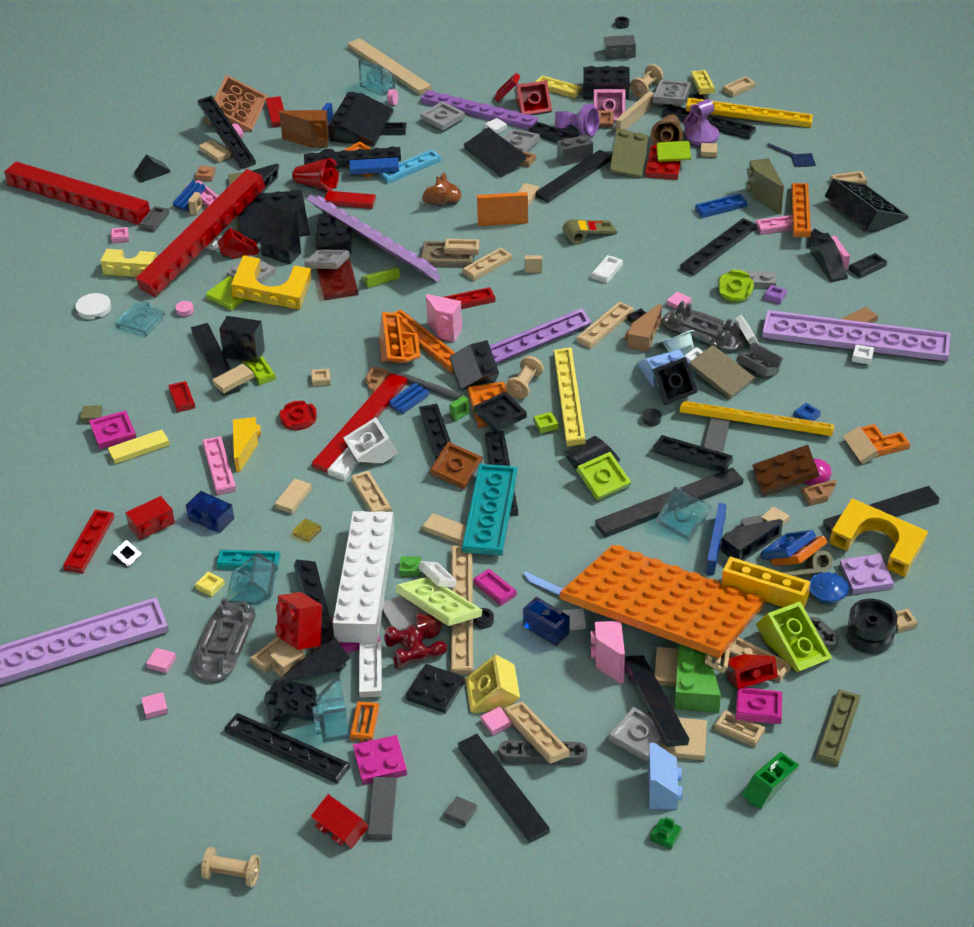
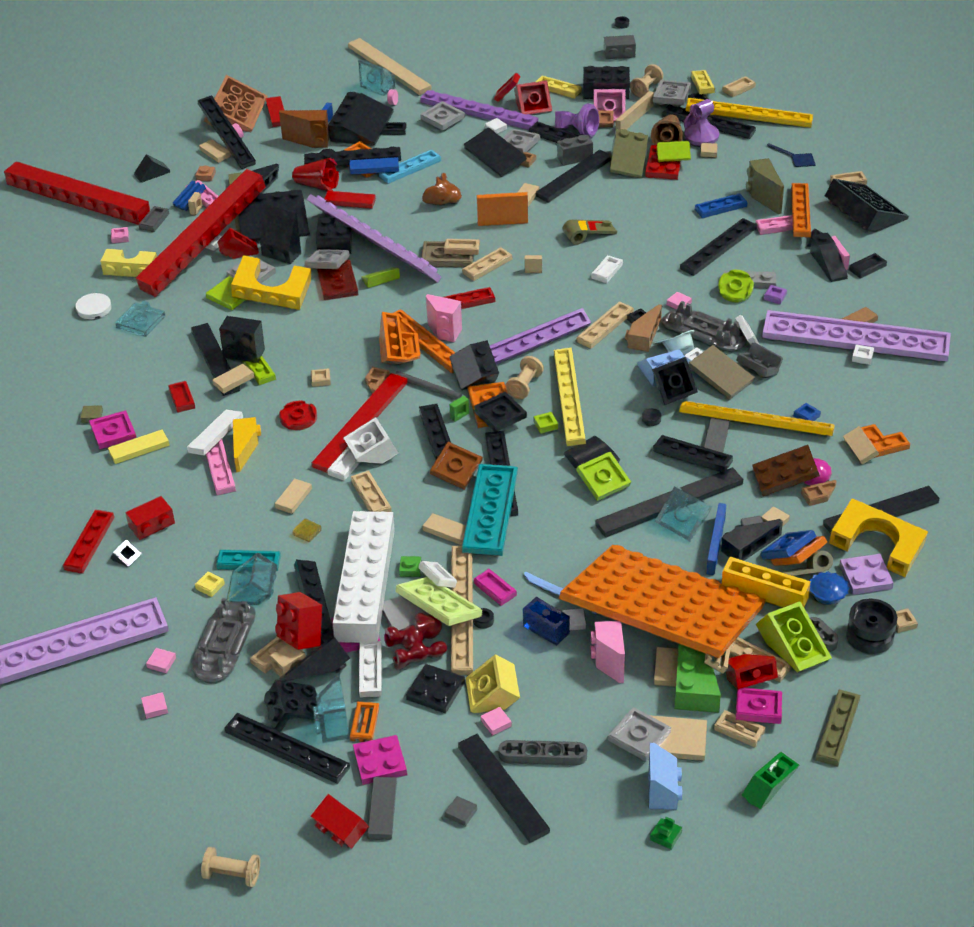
(184, 308): bright pink tile -> none
(210, 512): clear blue brick -> none
(214, 432): none -> white tile
(406, 398): blue tile -> none
(536, 732): tan tile -> none
(656, 701): black tile -> none

